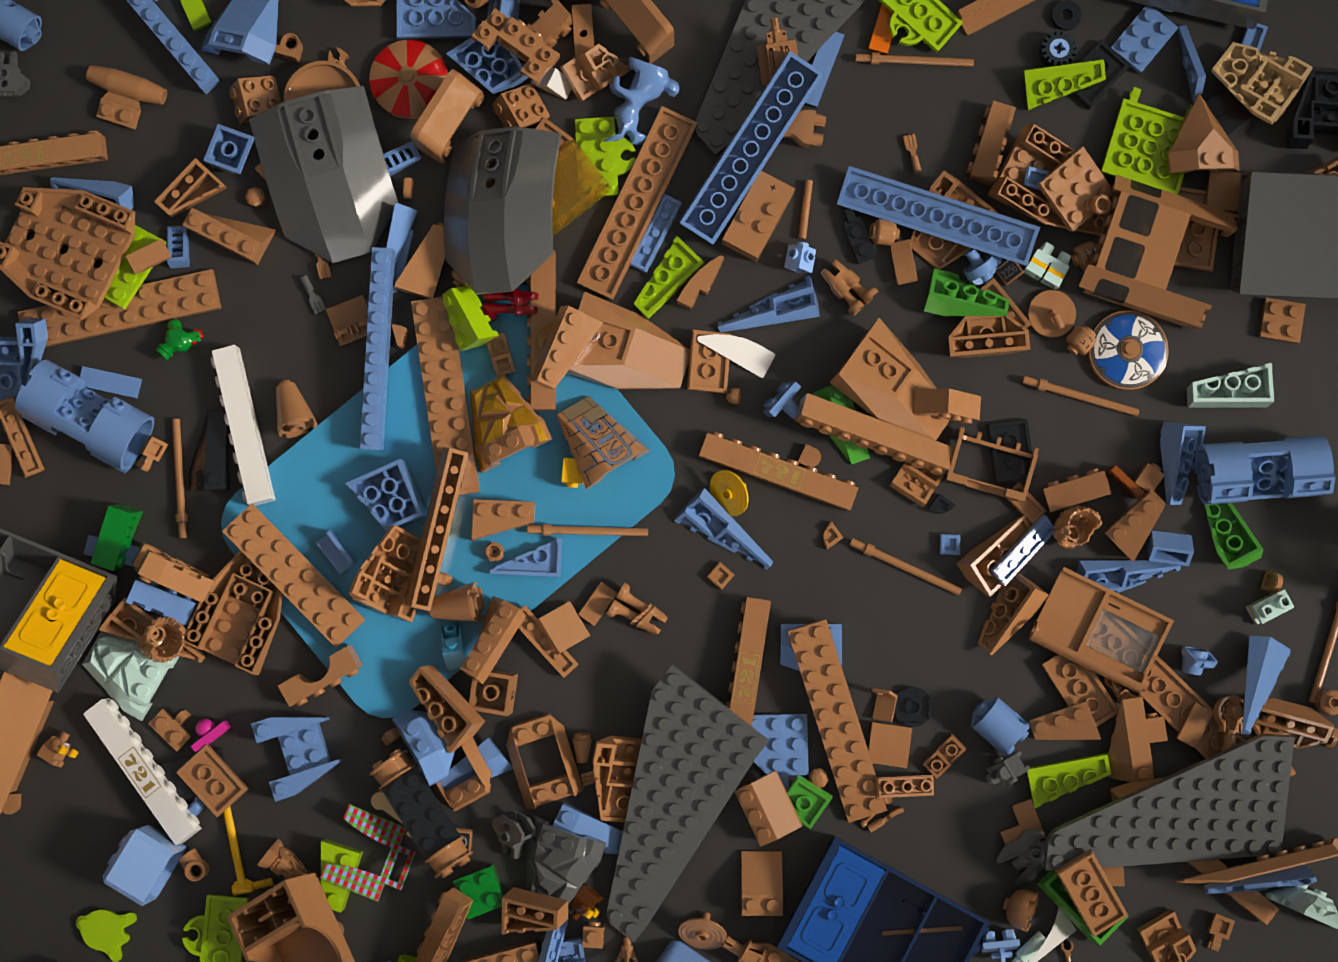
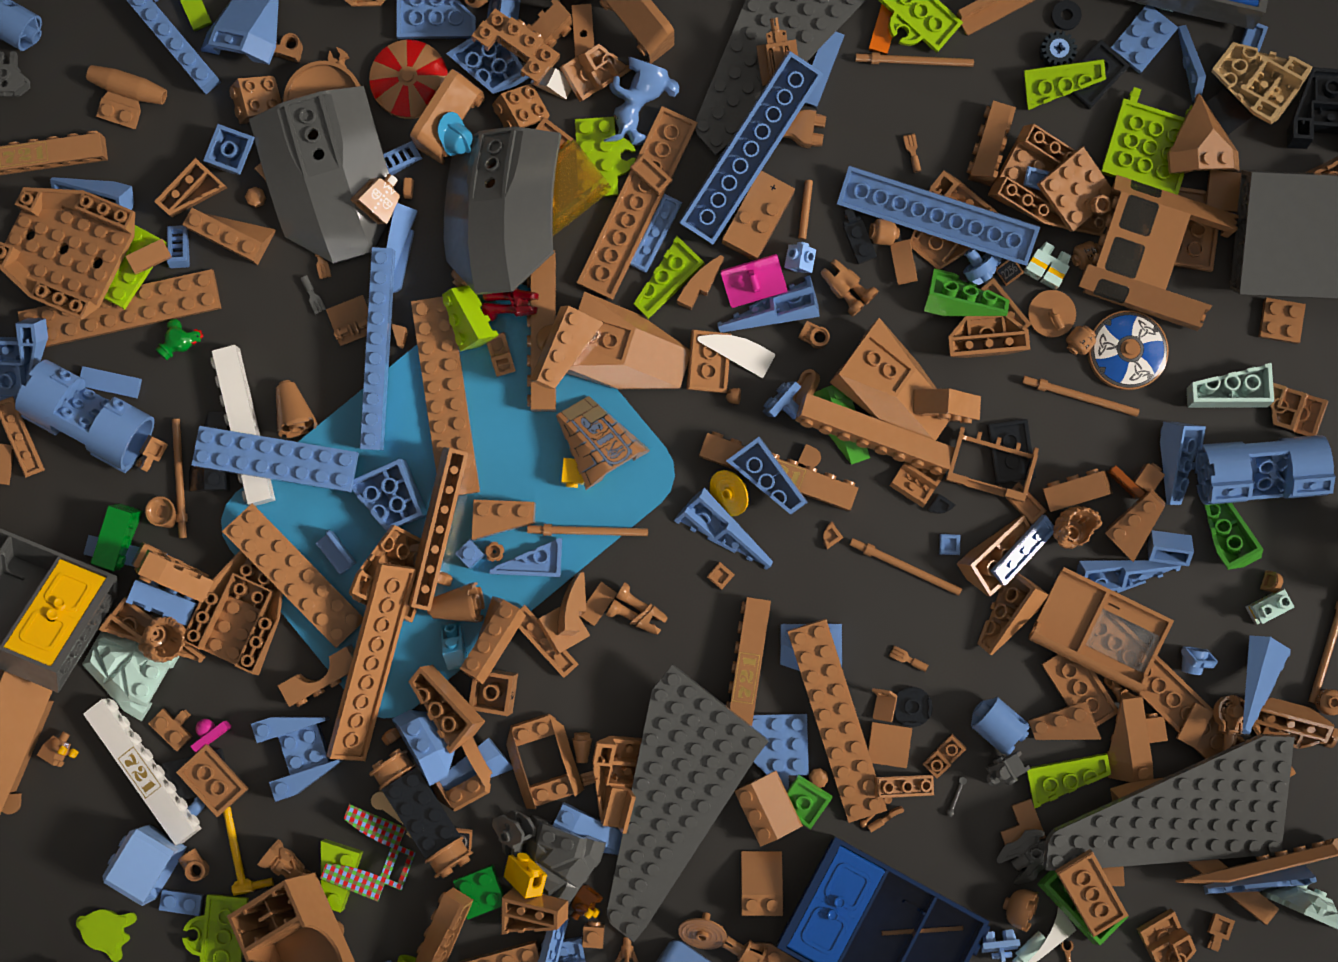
(161, 512): none -> medium nougat piece
(181, 902): none -> medium blue plate
(275, 459): none -> medium blue plate
(371, 662): none -> medium nougat plate
(377, 198): none -> torso
(425, 265): medium nougat slope -> none
(454, 135): none -> dark azure piece
(470, 554): none -> medium blue brick
(503, 423): wedge -> none
(525, 875): none -> yellow brick
(572, 606): none -> medium nougat slope
(618, 808): none -> medium nougat panel
(651, 174): none -> medium nougat tile
(754, 281): none -> dark pink shield
(764, 471): none -> medium blue wedge
(808, 332): none -> medium nougat piece
(809, 382): none -> medium nougat tile
(902, 656): none -> medium nougat piece
(962, 781): none -> dark grey hinge
(1297, 410): none -> medium nougat slope

